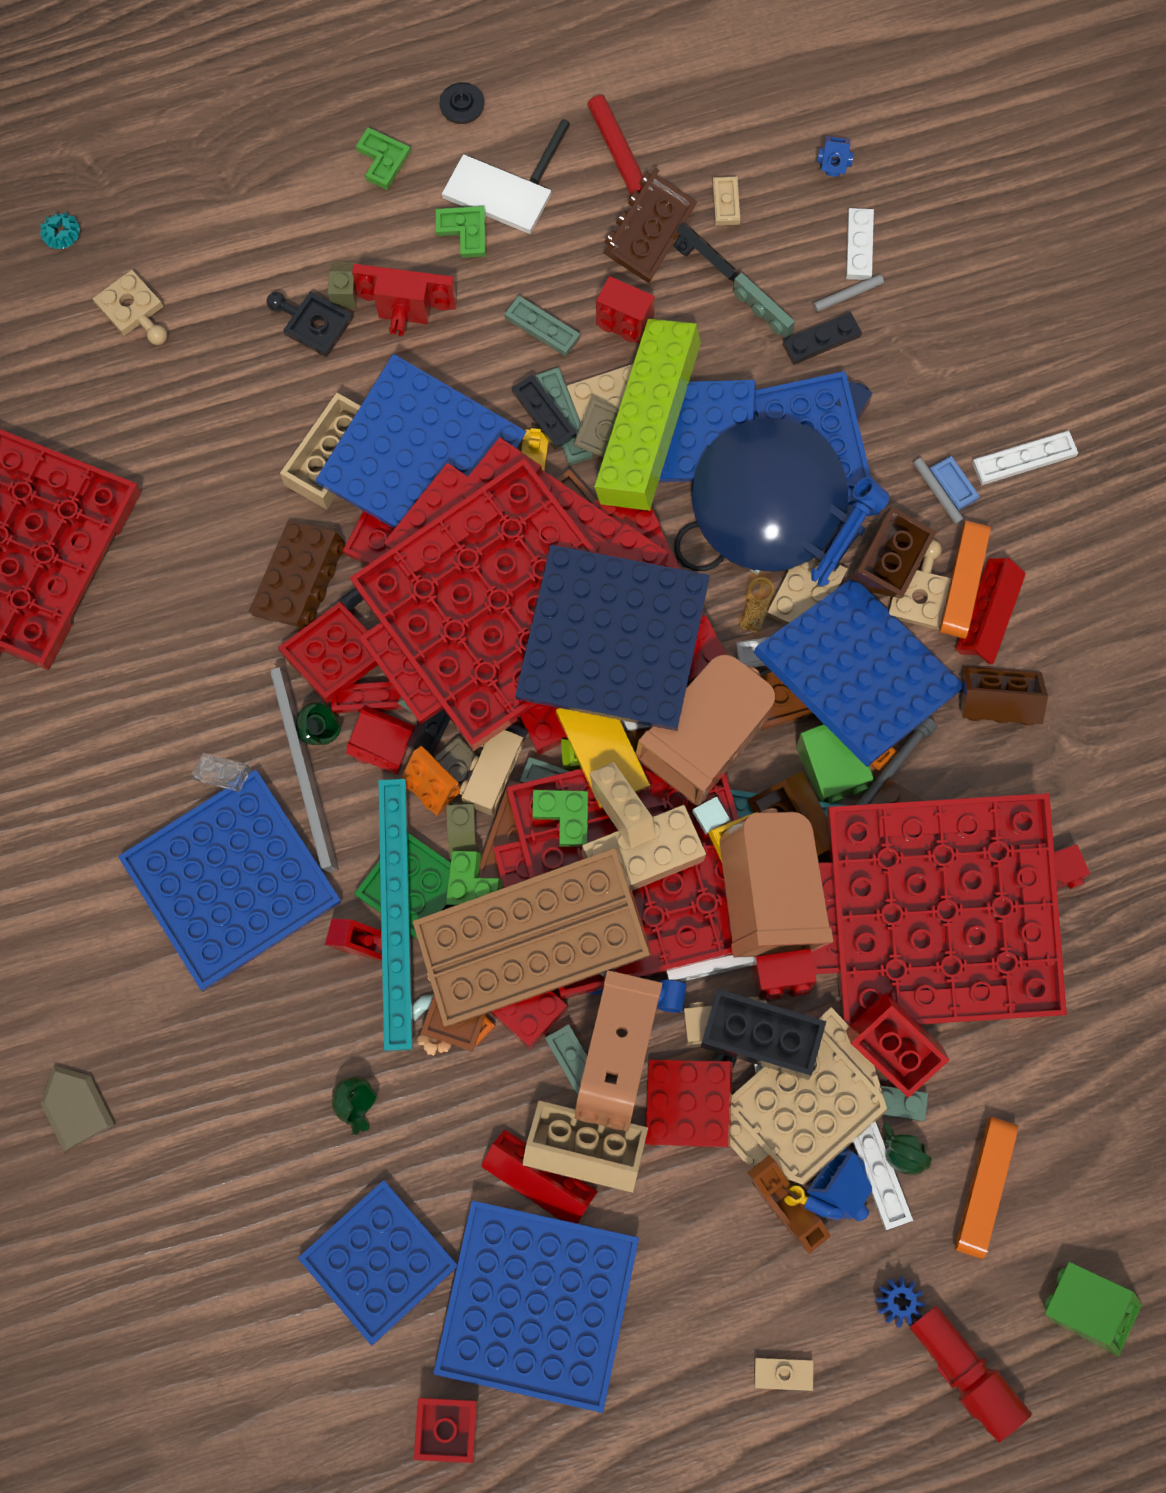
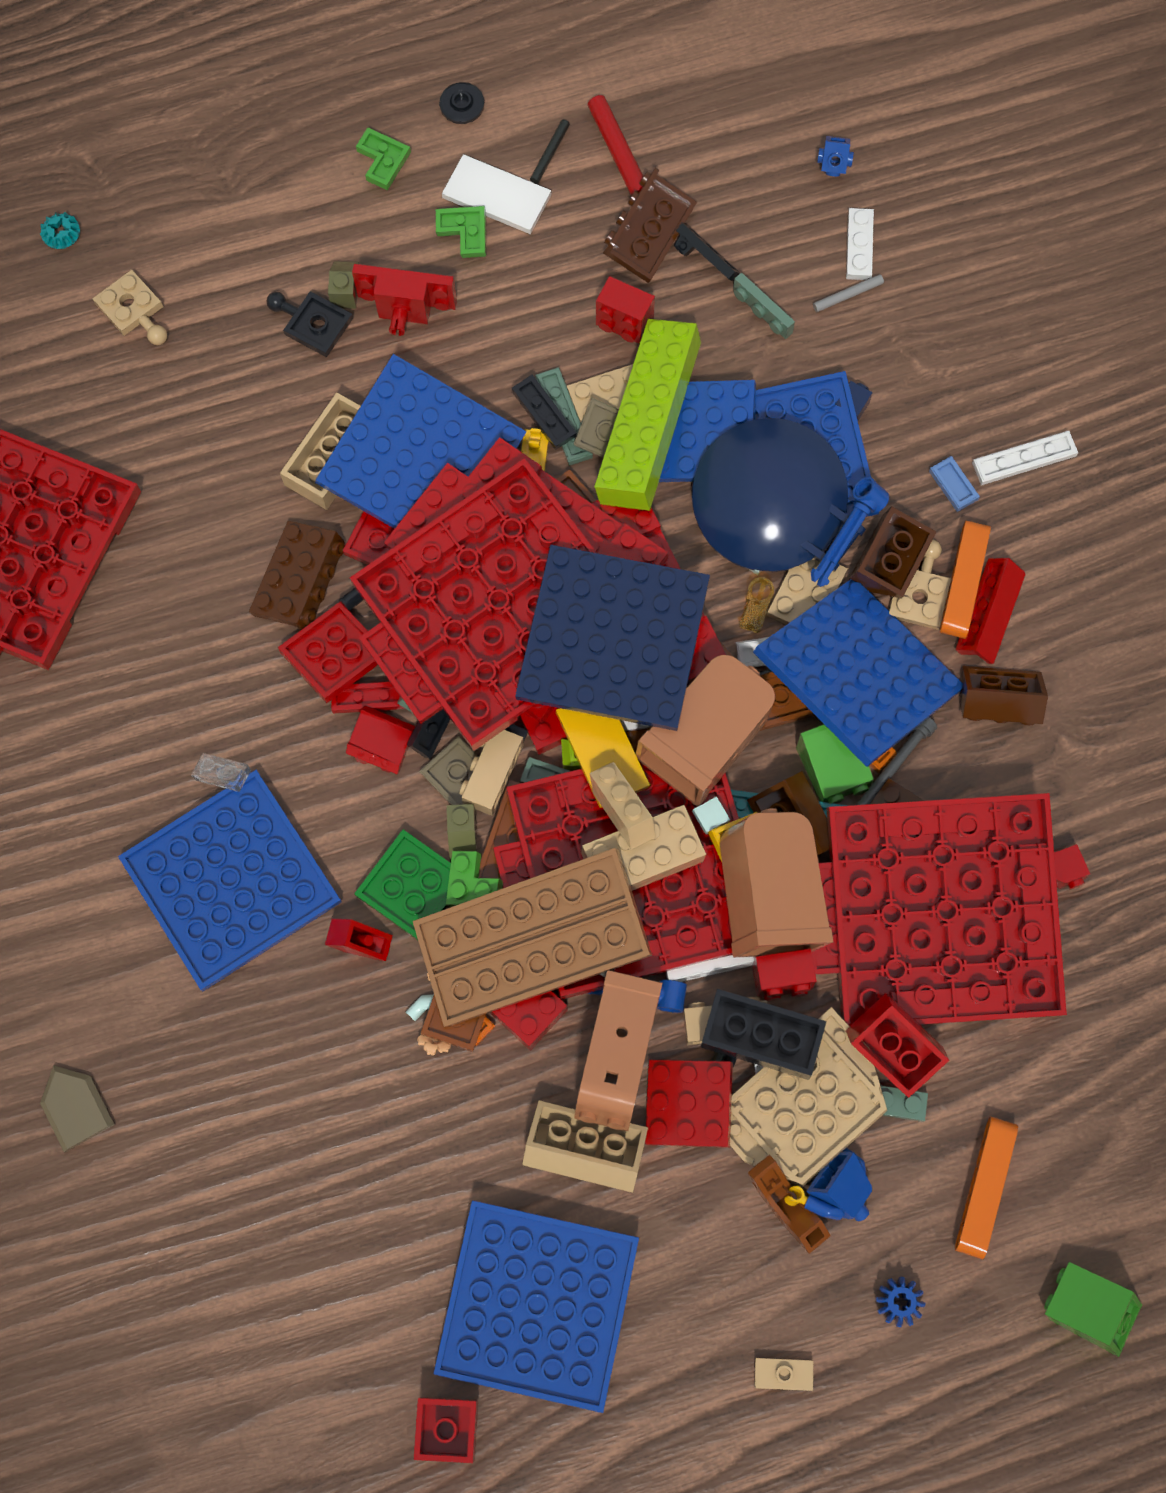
(304, 771): light grey tile -> none
(317, 724): dark green hat -> none
(351, 1100): dark green hat -> none
(378, 1262): blue plate -> none
(395, 916): teal plate -> none
(430, 781): orange plate -> none
(542, 326): sand green plate -> none
(558, 1194): red panel -> none
(568, 1054): sand green plate -> none
(569, 808): bright green plate -> none
(683, 560): black piece -> none
(726, 201): tan plate -> none
(822, 338): black plate -> none
(882, 1177): white plate -> none
(905, 1153): dark green hat -> none
(938, 491): light grey bar -> none
(981, 1389): red piece -> none

